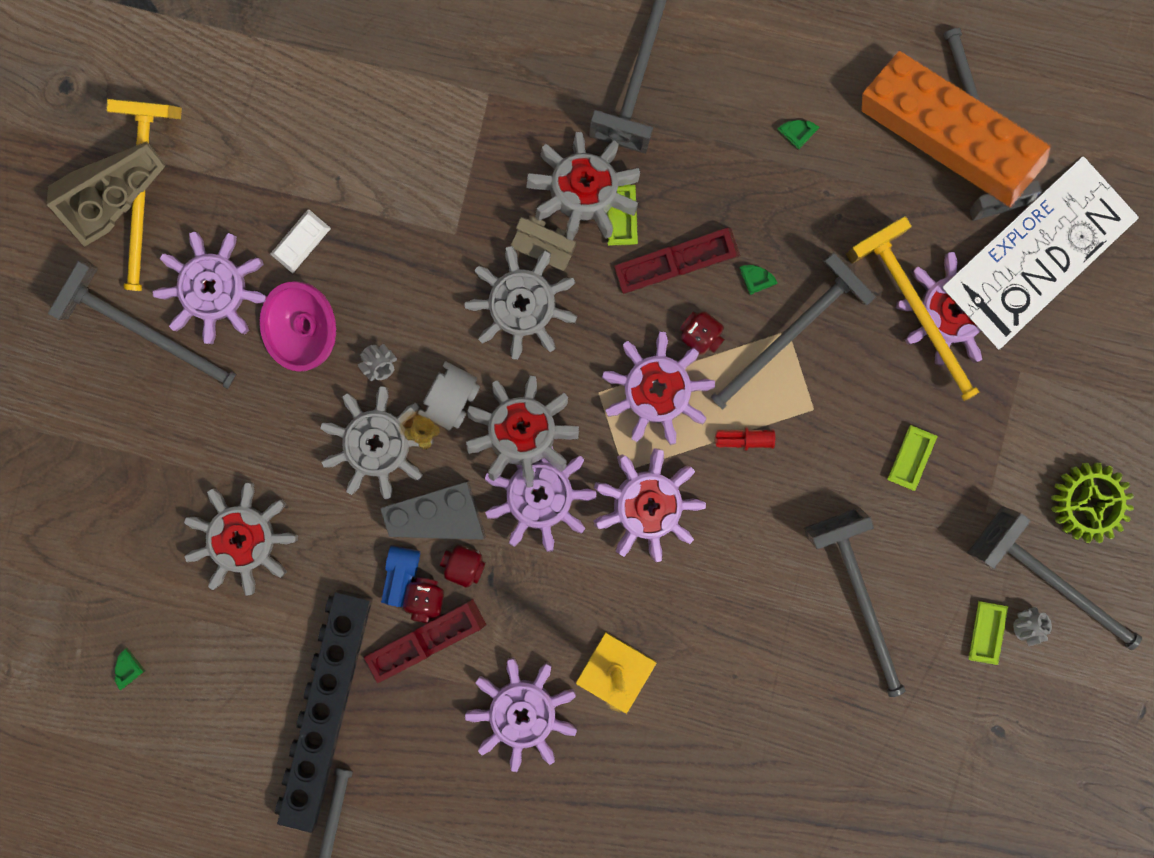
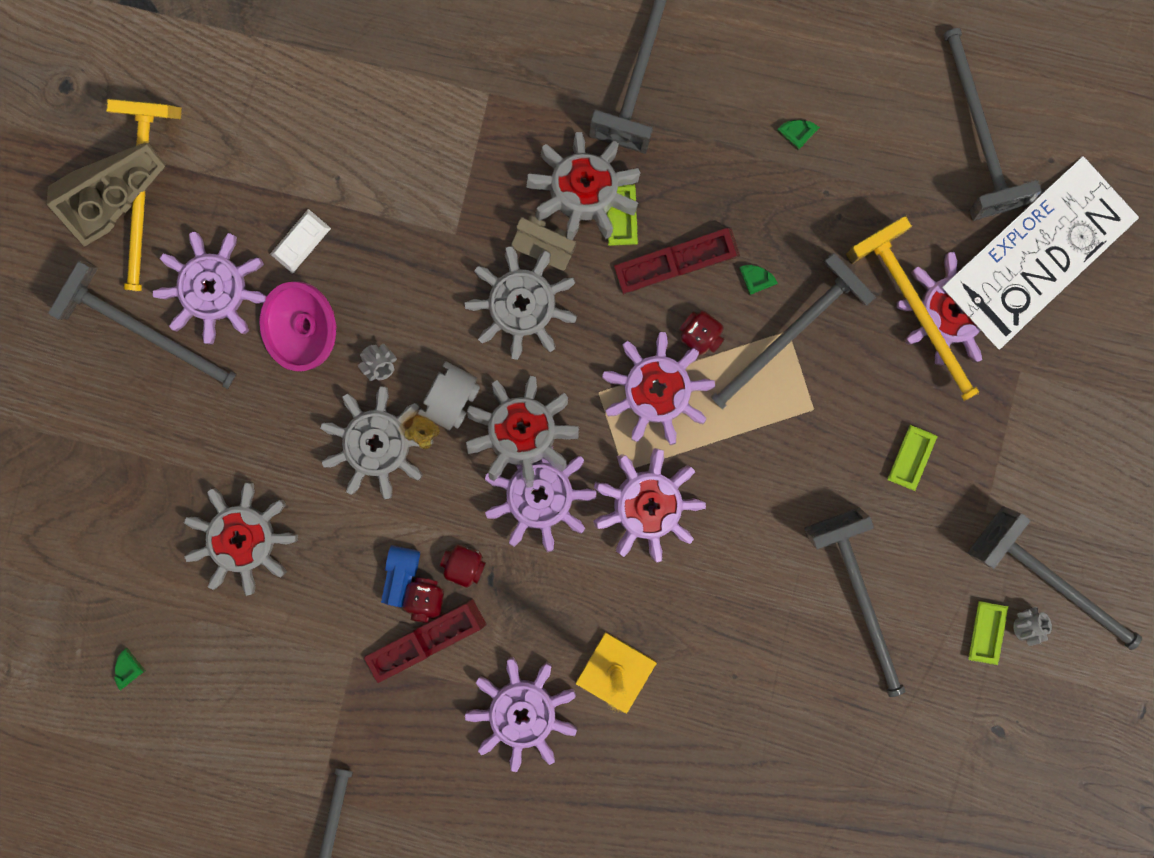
(290, 811): black brick -> none
(438, 514): dark grey wedge -> none
(745, 438): red axle -> none
(955, 128): orange brick -> none
(1095, 515): lime gear -> none

